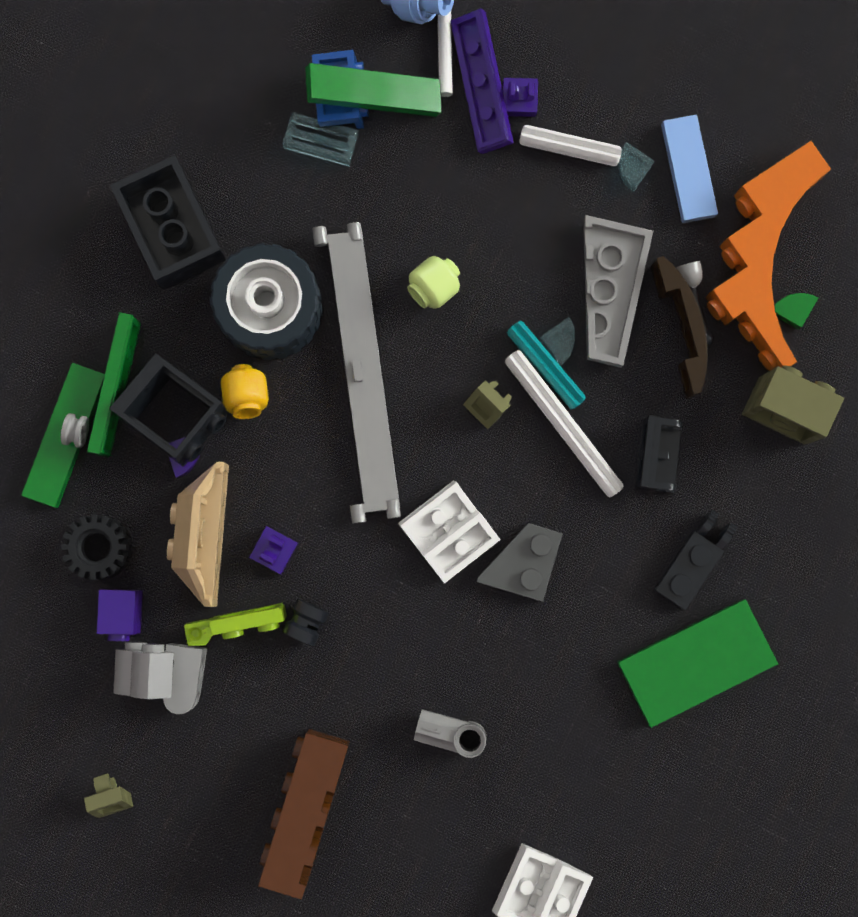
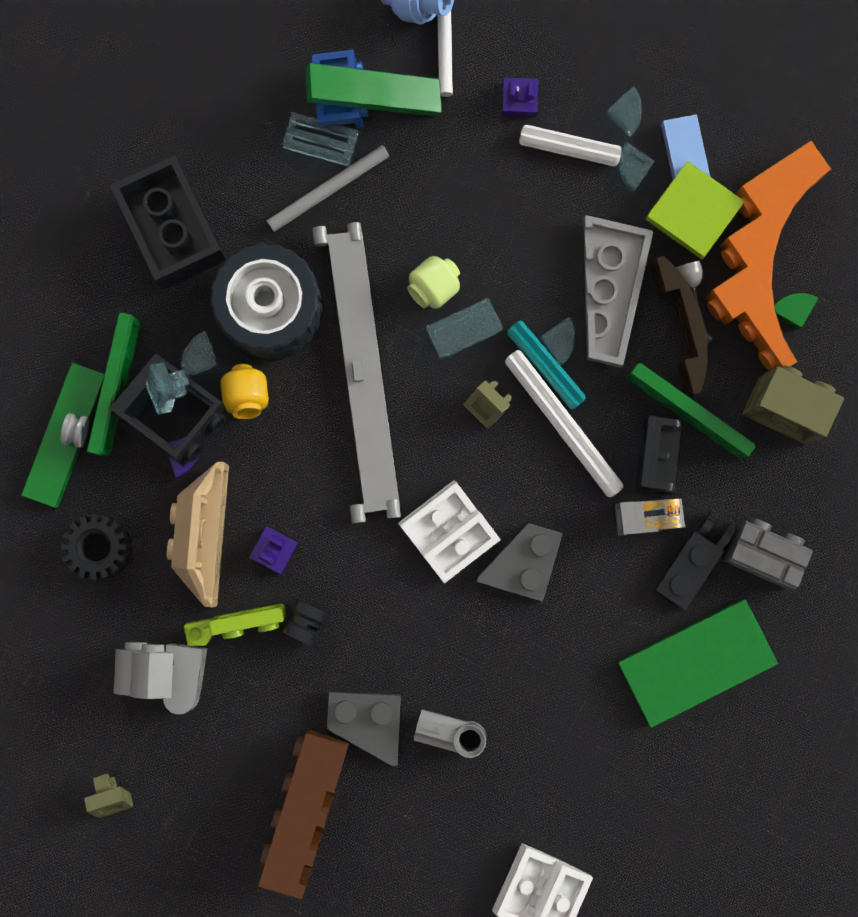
(119, 613): dark purple brick -> none
(165, 387): none -> clear light blue tile
(198, 355): none -> clear light blue tile
(328, 188): none -> light grey bar
(367, 722): none -> dark grey wing
(464, 328): none -> clear light blue tile
(481, 81): dark purple tile -> none
(627, 111): none -> clear light blue tile
(649, 516): none -> light grey leg
(691, 411): none -> green tile
(694, 210): none -> lime tile
(768, 554): none -> flat silver brick

